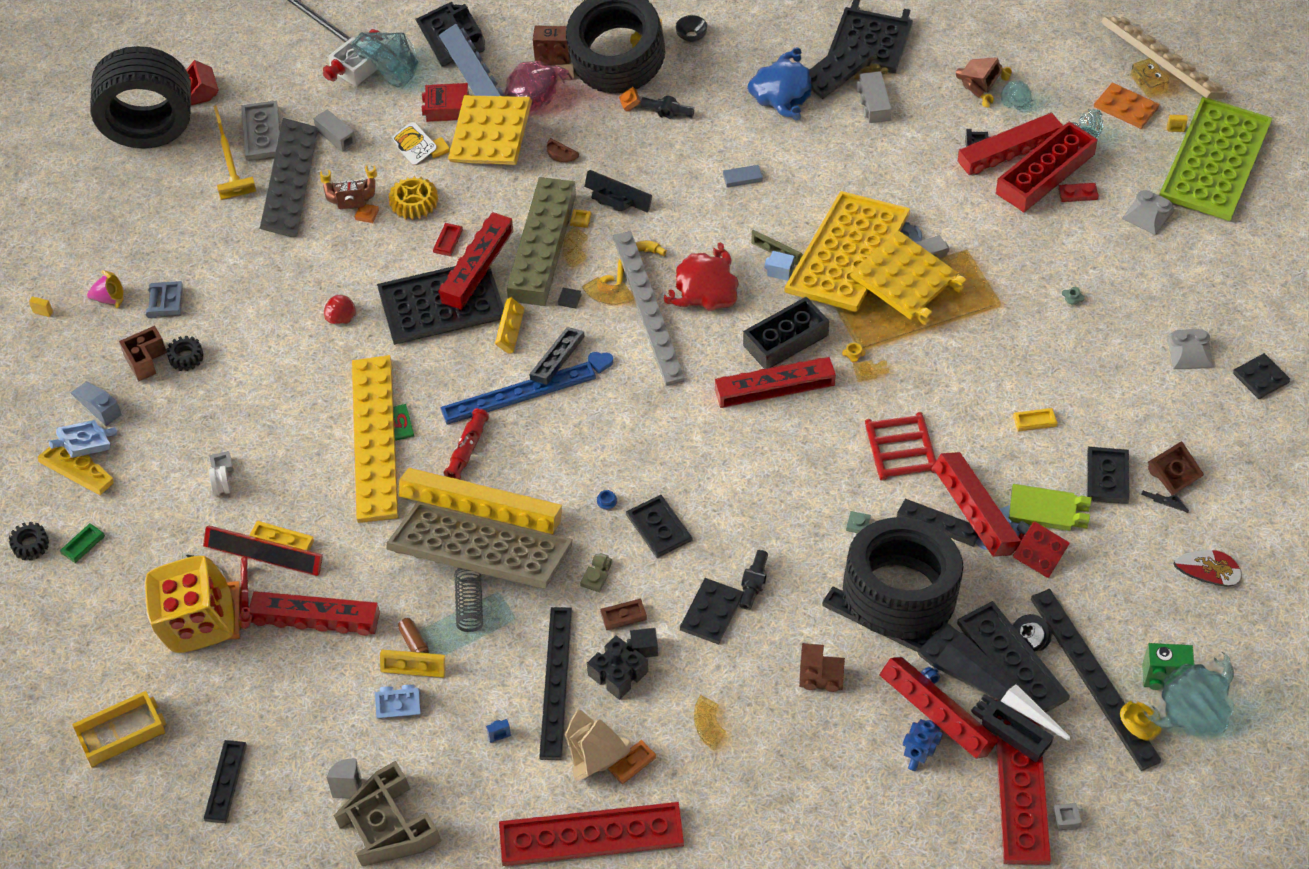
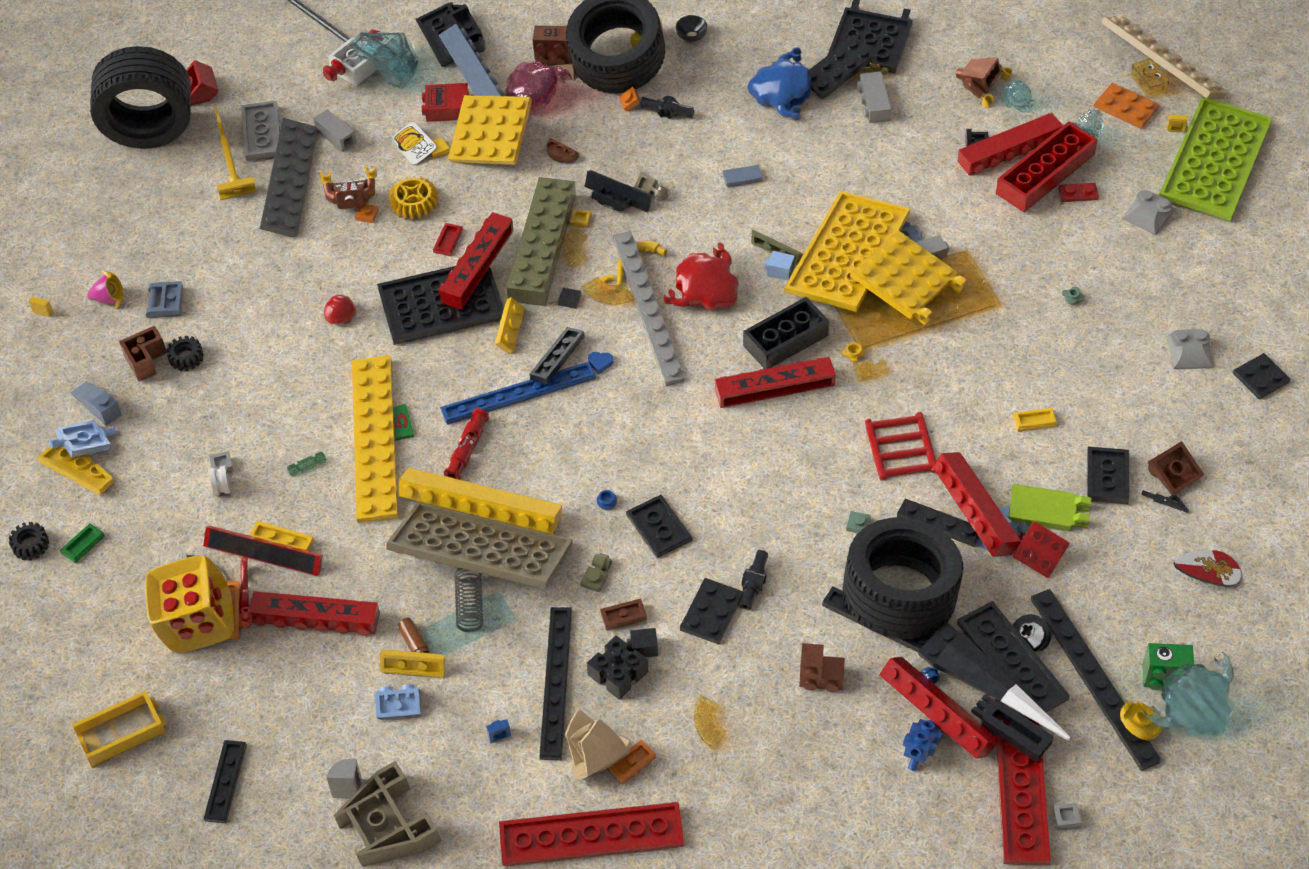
(306, 463): none -> clear green axle
(648, 184): none -> dark tan plate

